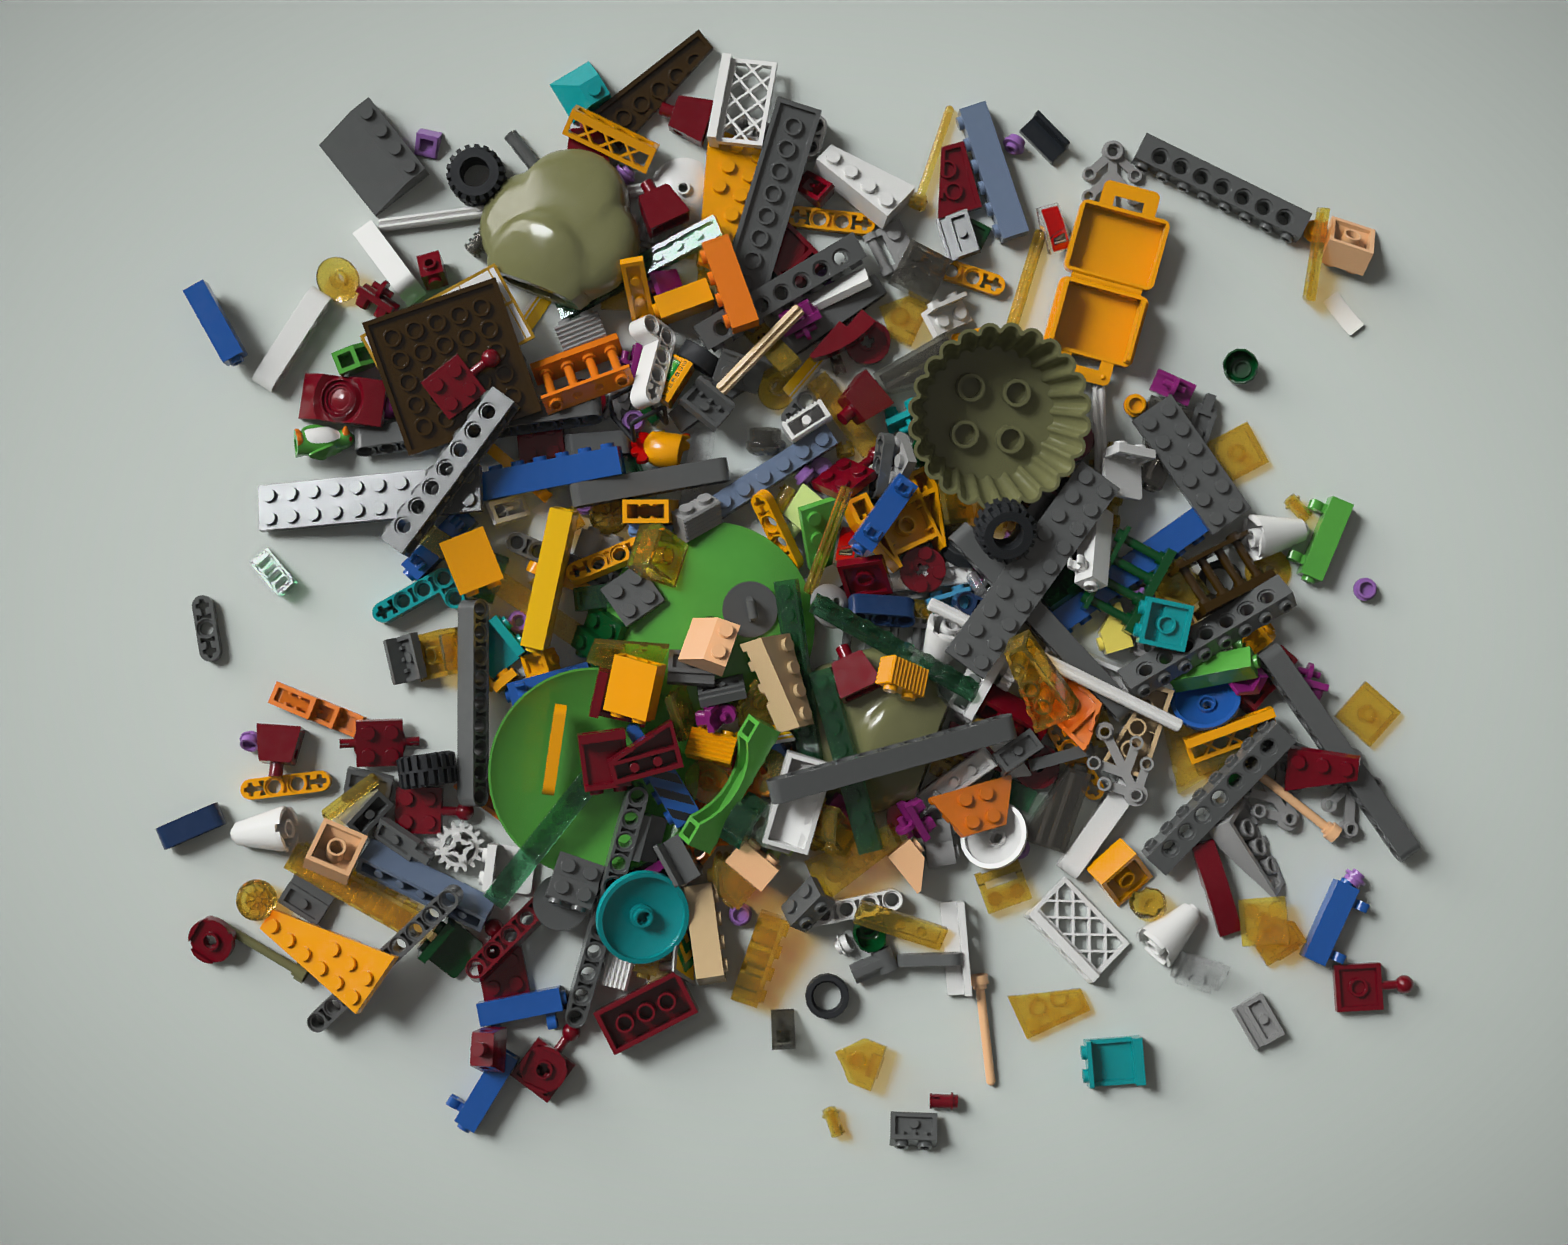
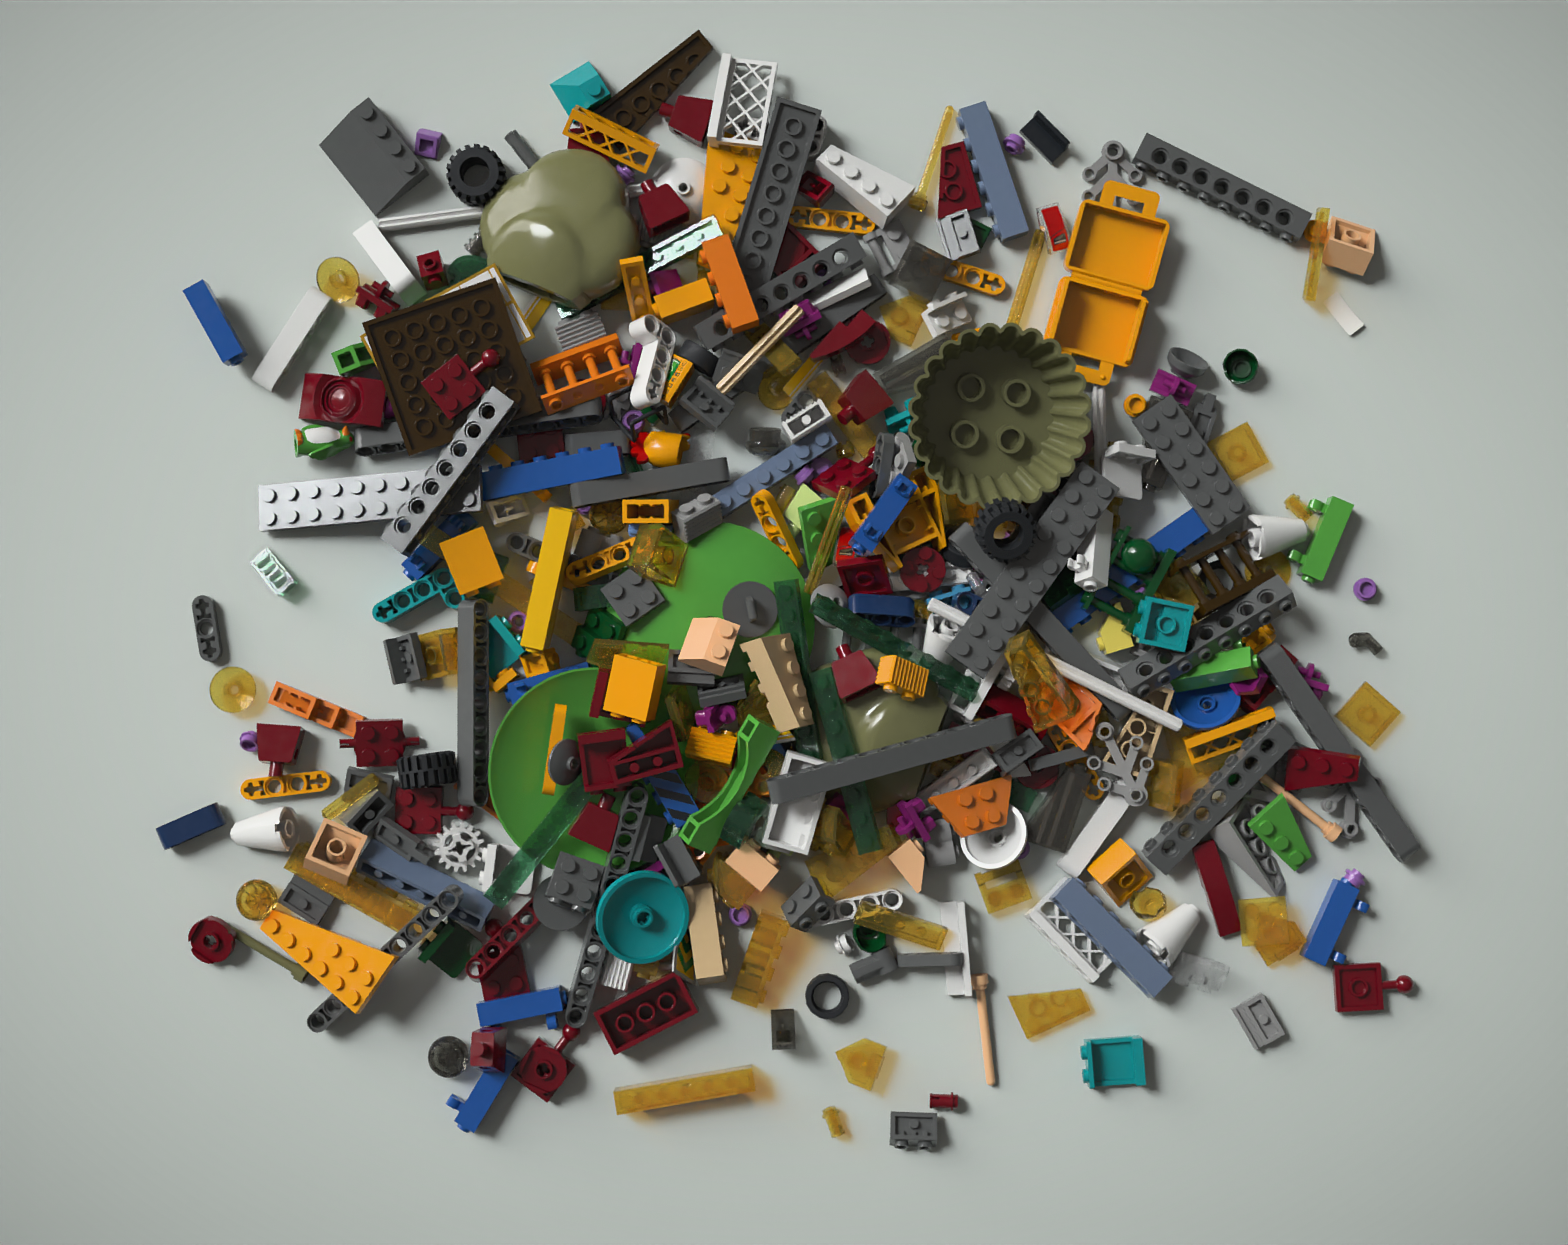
(221, 689): none -> clear yellow dish
(448, 1056): none -> clear smoke piece
(464, 267): none -> clear green brick
(564, 762): none -> dark grey dish
(596, 823): none -> dark red torso
(684, 1089): none -> clear yellow brick
(1110, 937): none -> sand blue brick
(1139, 556): none -> dark green hair
(1165, 784): none -> clear yellow slope
(1186, 363): none -> dark grey piece
(1281, 833): none -> bright green wing
(1365, 639): none -> clear smoke arm

